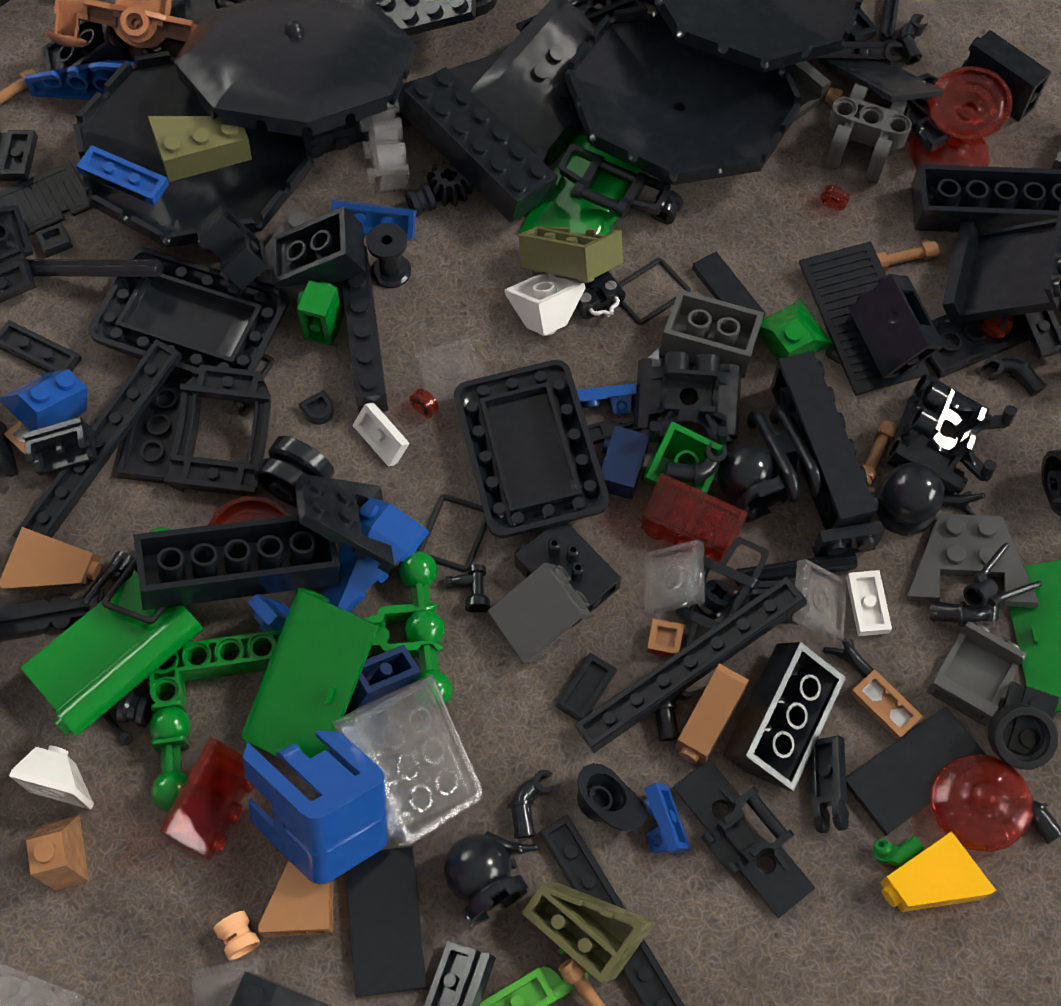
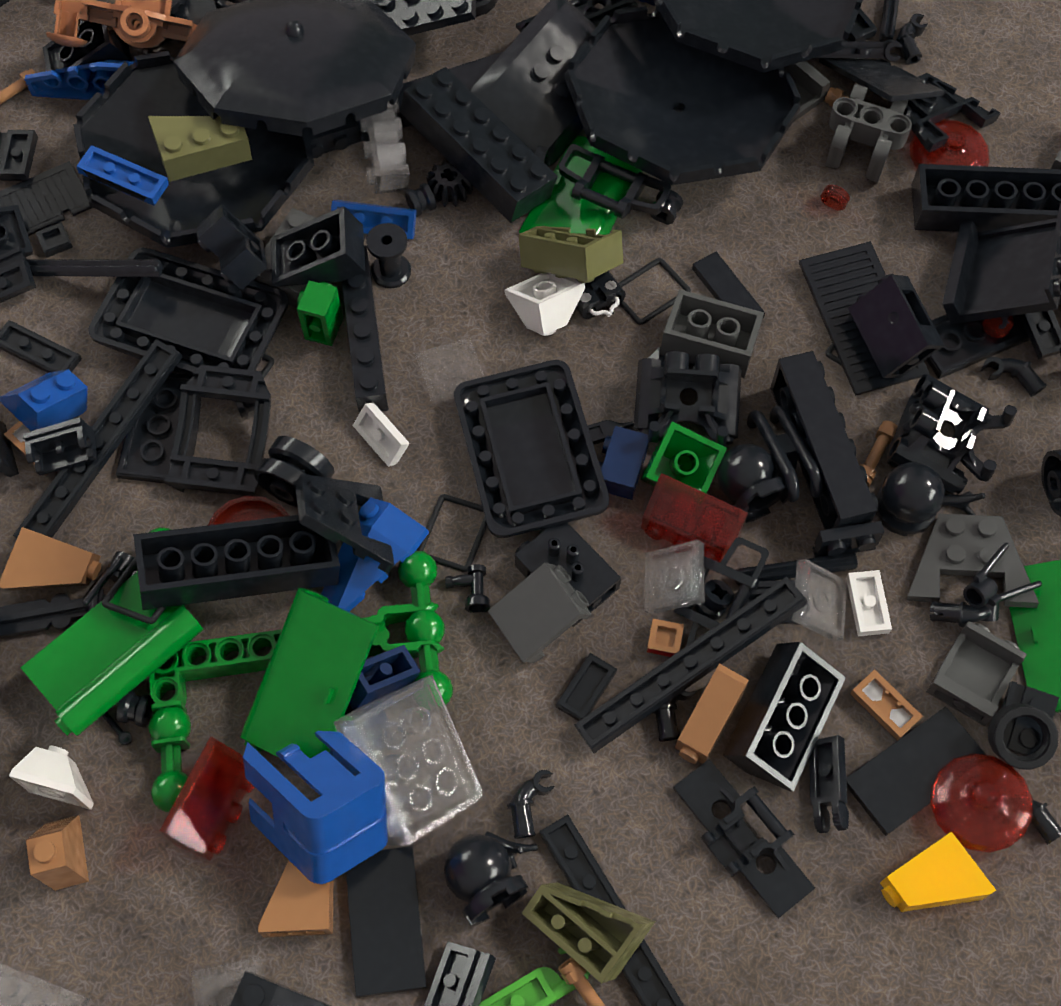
(236, 935): light nougat wheel -> none
(269, 612): blue hinge -> none
(317, 408): black tile -> none
(424, 403): clear red tile -> none
(608, 799): black piece -> none
(619, 397): blue hinge -> none
(670, 833): blue hinge -> none
(698, 472): black piece -> none
(792, 332): green slope -> none
(852, 656): black bar -> none
(896, 855): green arm -> none
(926, 251): medium nougat bar -> none
(973, 103): clear red hat -> none
(1019, 71): black piece -> none

